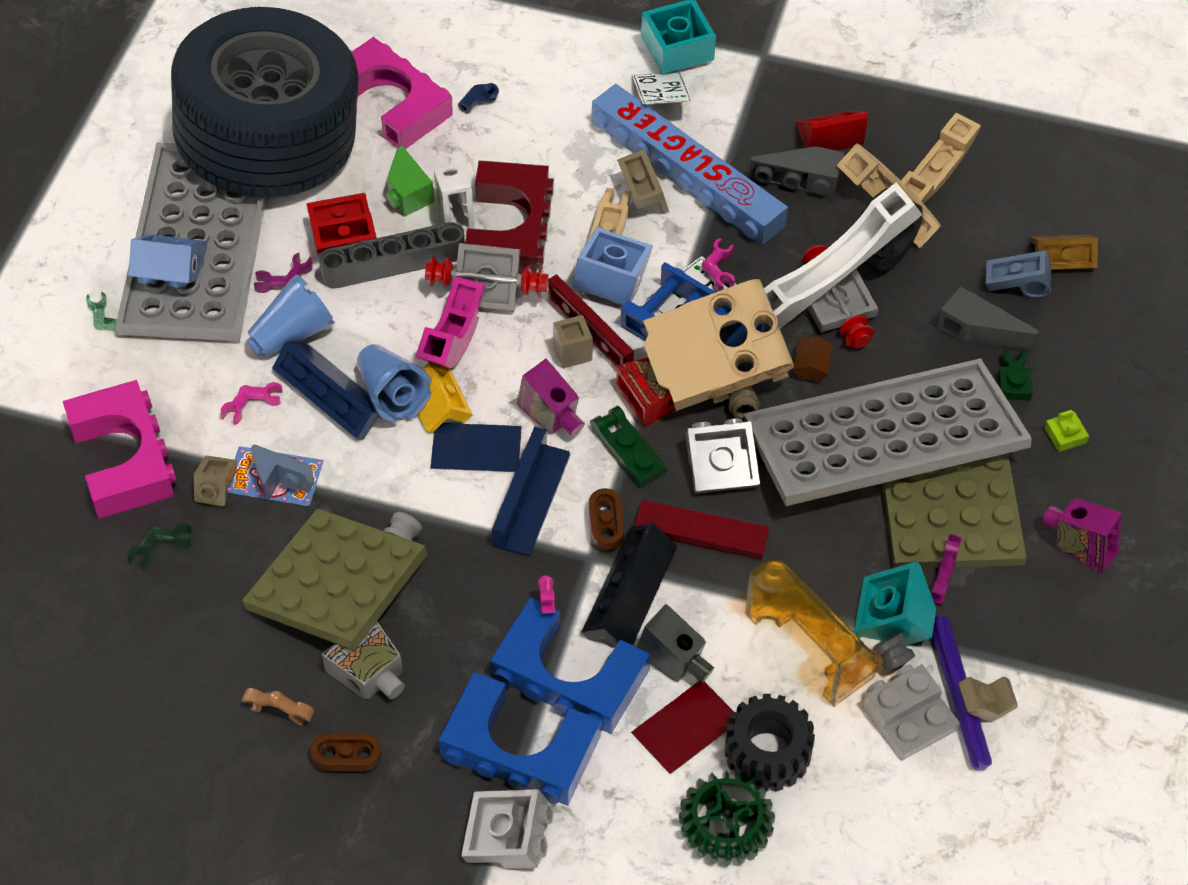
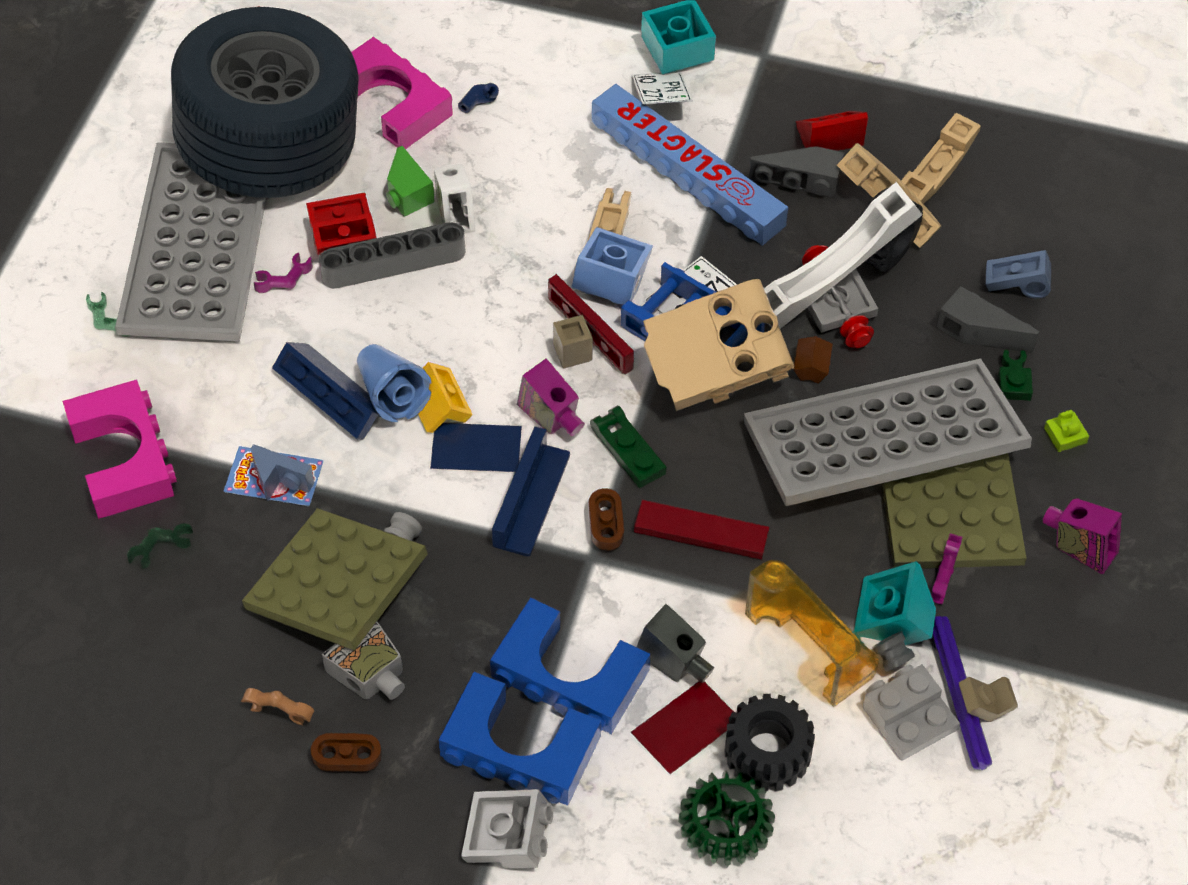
(166, 259): medium blue slope -> none
(212, 480): dark tan bracket -> none
(247, 392): dark pink arm -> none
(289, 318): medium blue cone -> none
(456, 327): dark pink arch -> none
(495, 269): light grey plate -> none
(525, 188): dark red arch -> none
(546, 594): dark pink arm -> none
(630, 585): black panel -> none
(642, 180): dark tan panel -> none
(642, 391): red torso -> none
(710, 266): dark pink arm -> none
(722, 456): plate -> none
(743, 401): dark tan cone -> none
(1069, 250): pearl gold panel -> none

